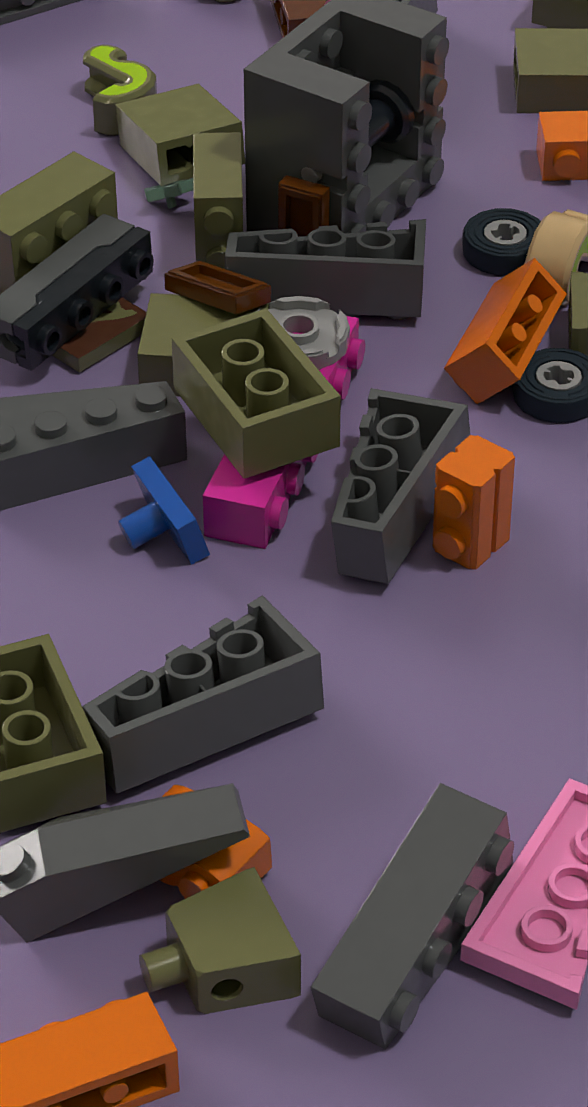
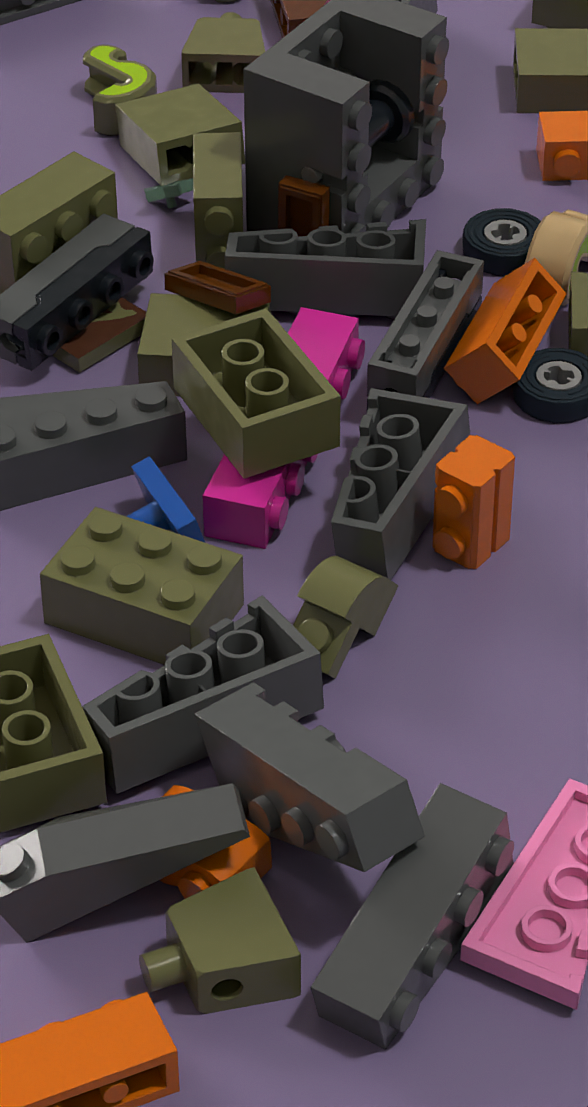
(139, 586): none -> olive brick
(220, 51): none -> olive torso
(305, 784): none -> dark grey wedge
(324, 331): light grey tile -> none
(339, 603): none -> olive brick
(428, 327): none -> dark grey piece

